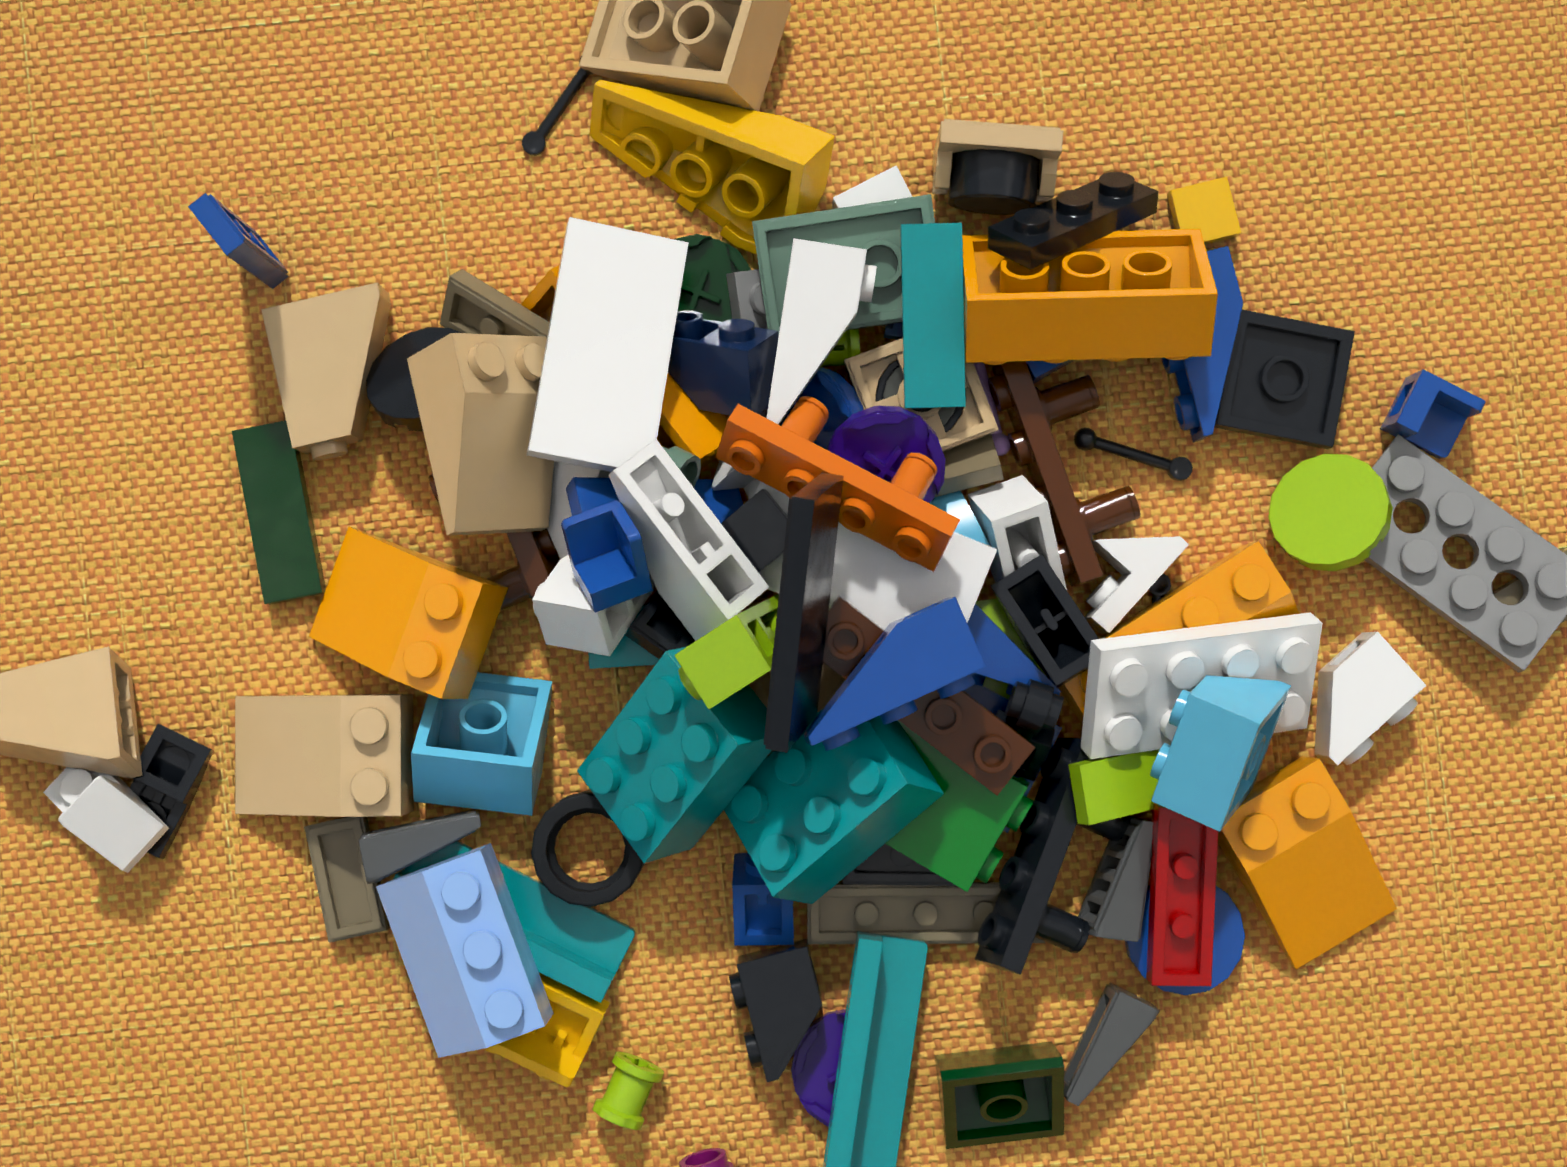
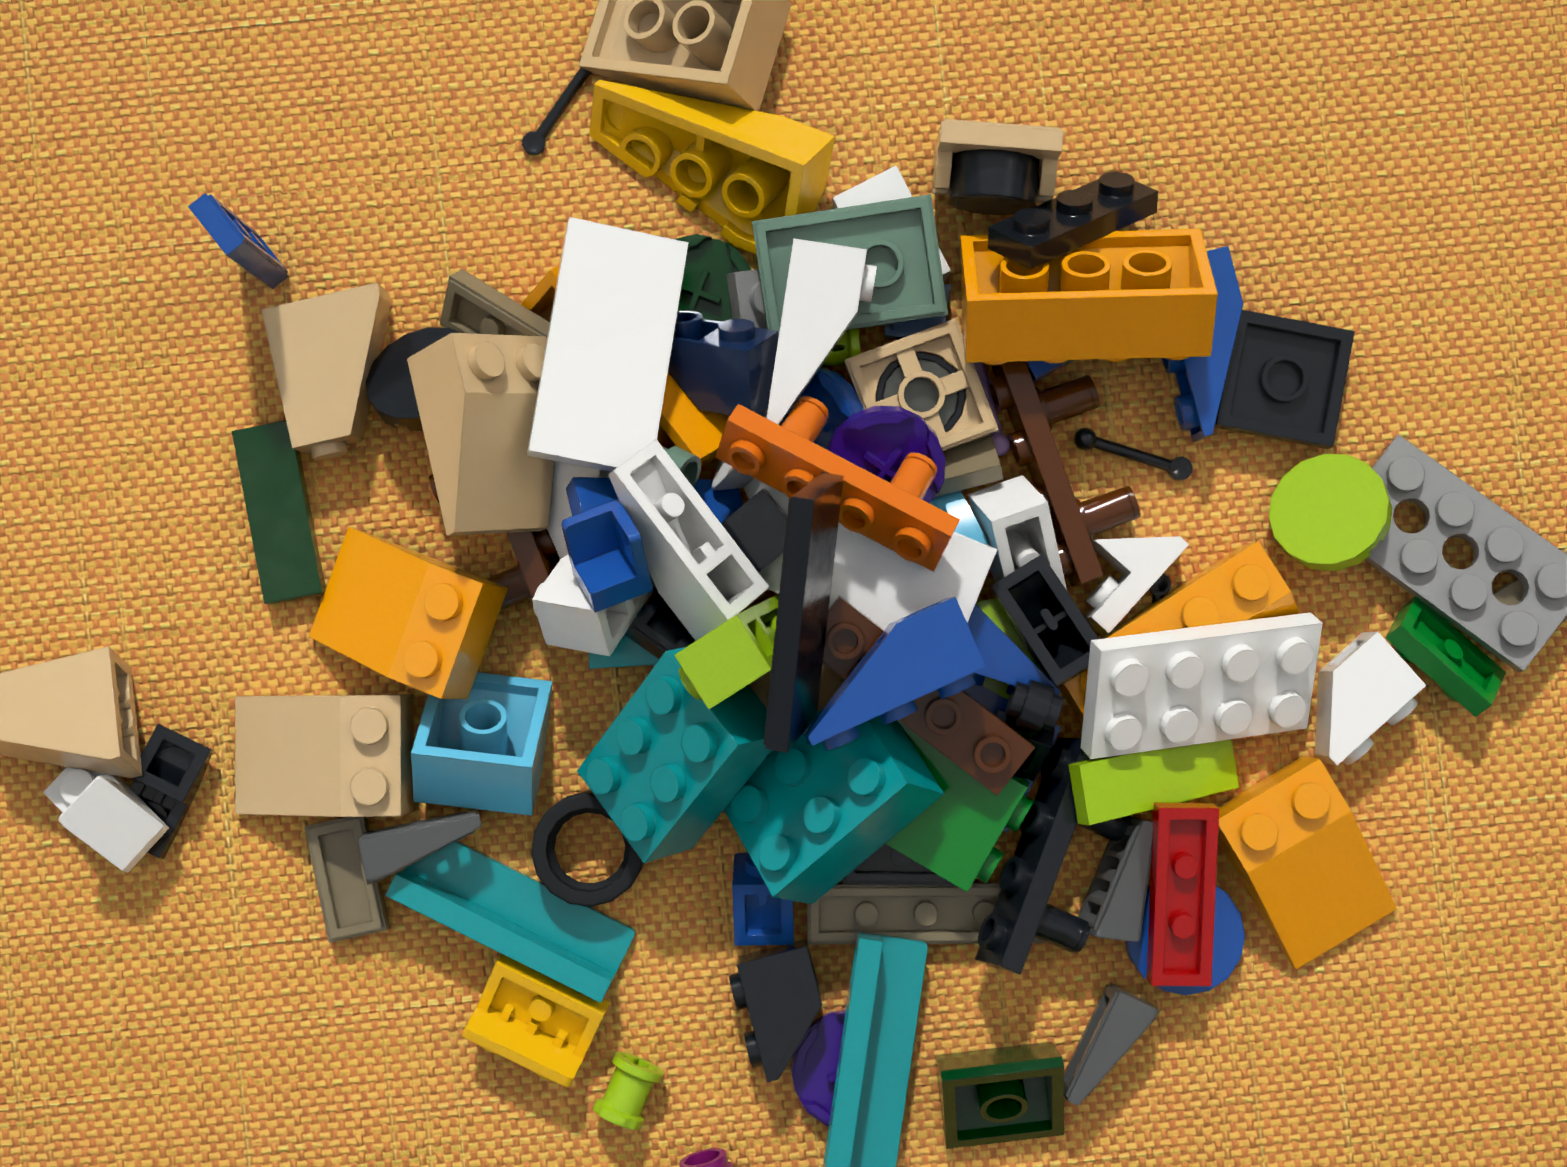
(466, 953): light blue slope -> none
(933, 315): teal tile -> none
(1207, 208): yellow tile -> none
(1217, 746): medium azure slope -> none
(1430, 412): blue panel -> none
(1446, 656): none -> green plate

